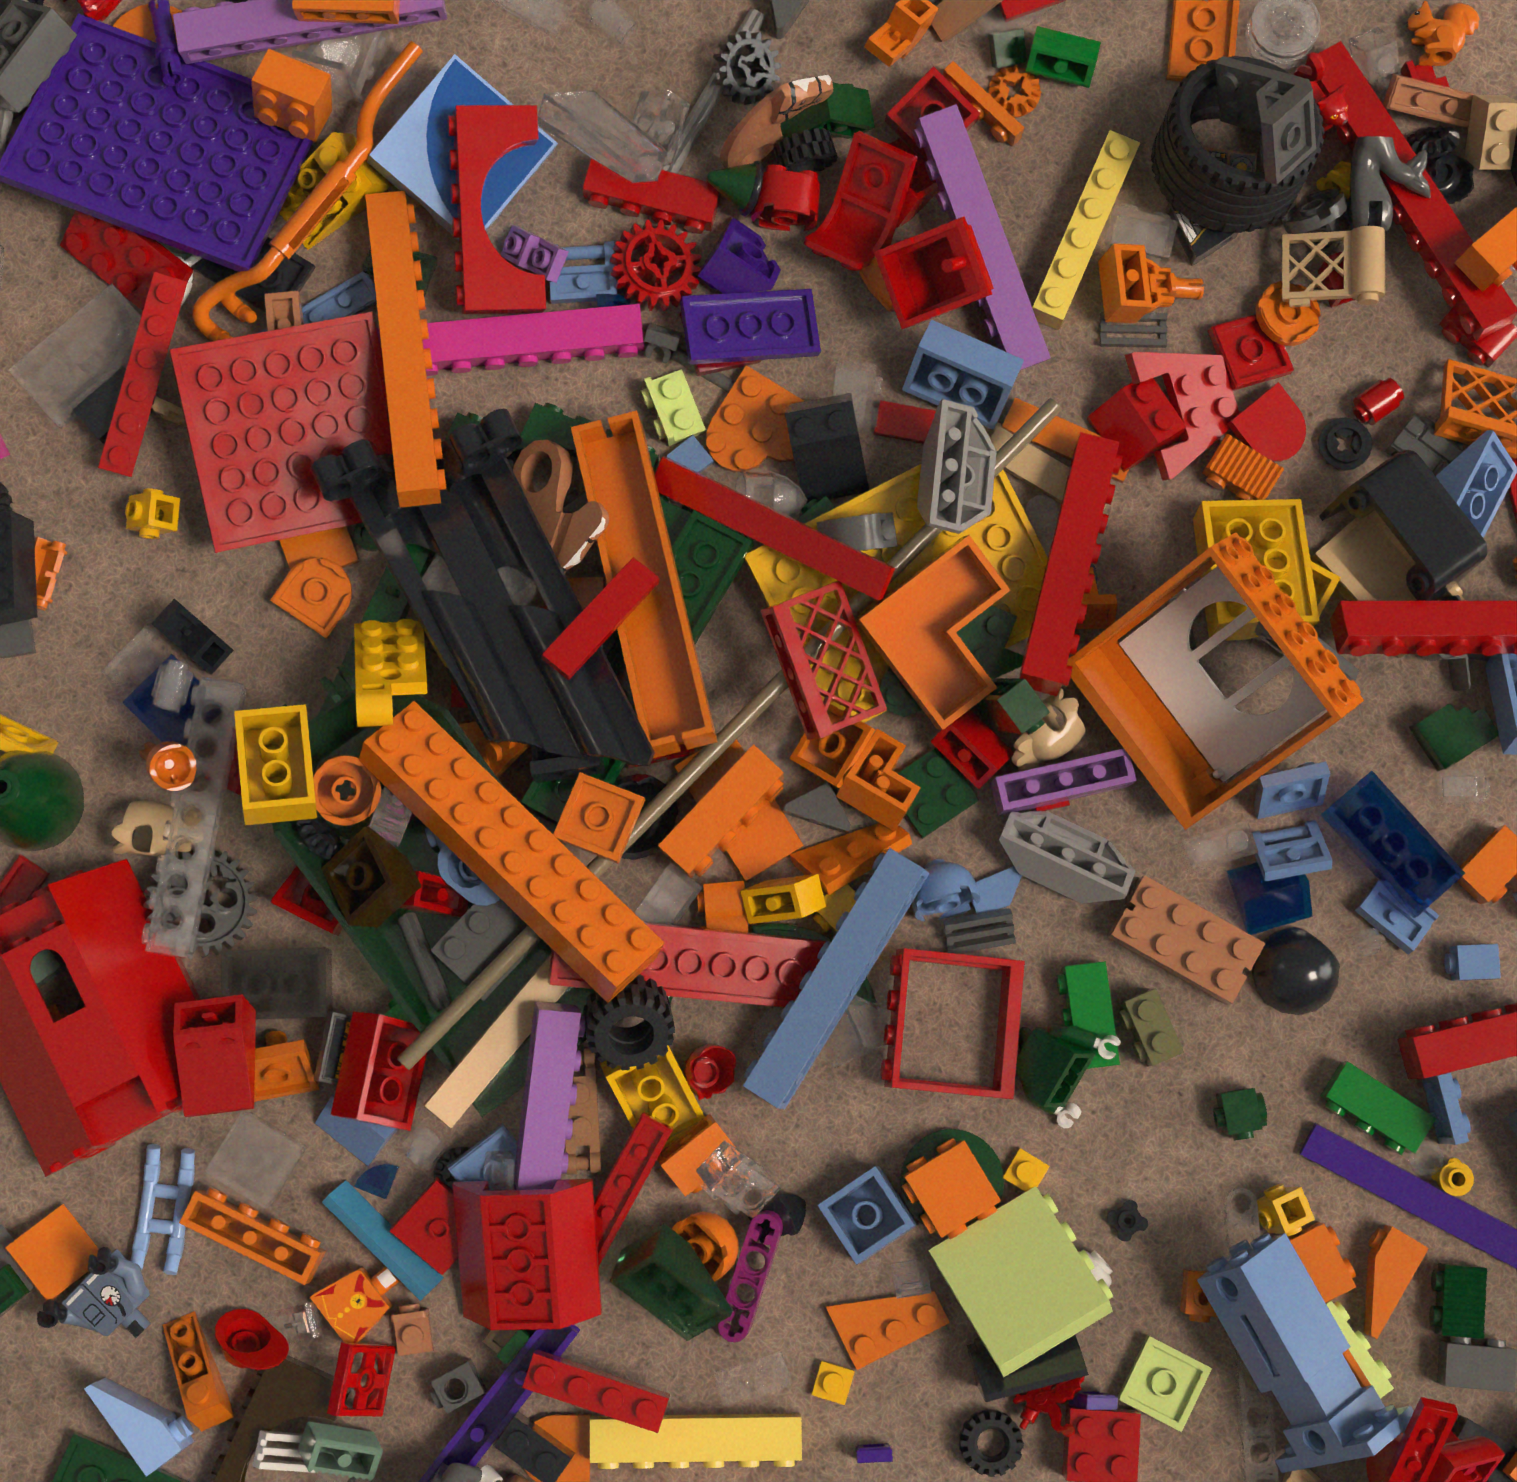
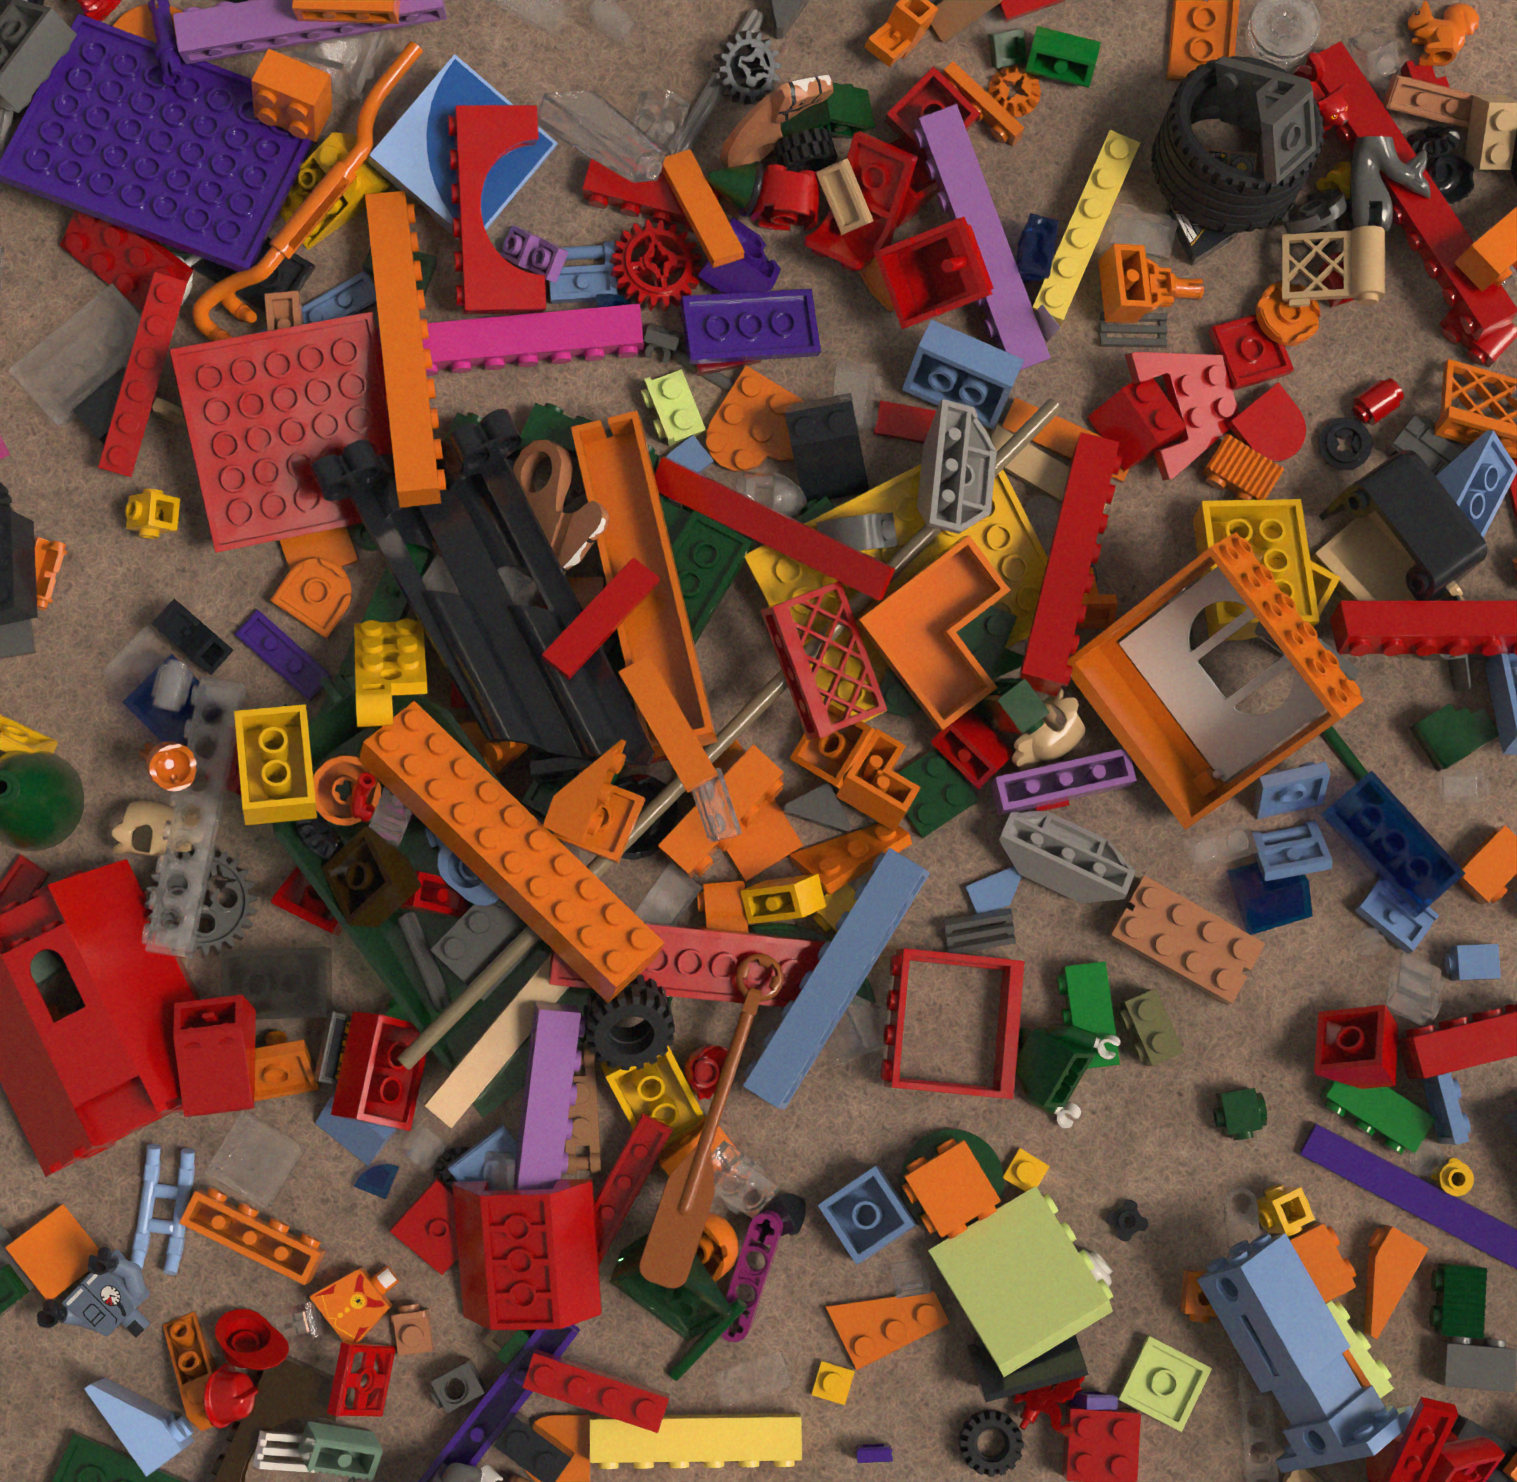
(228, 1396): none -> red piece
(283, 654): none -> dark purple tile
(360, 793): none -> red arm
(375, 1234): dark azure tile -> none
(578, 804): none -> orange slope
(668, 723): none -> orange tile
(691, 1185): none -> dark orange piece
(702, 209): none -> orange tile
(705, 1341): none -> dark green bar
(716, 809): none -> clear plate
(844, 196): none -> tan tile
(945, 890): medium blue cylinder -> none
(1036, 248): none -> clear blue piece
(1046, 322): none -> white sticker
(1295, 972): black cylinder -> none
(1345, 753): none -> dark green bar
(1357, 1046): none -> red slope
(1414, 989): none -> clear brick

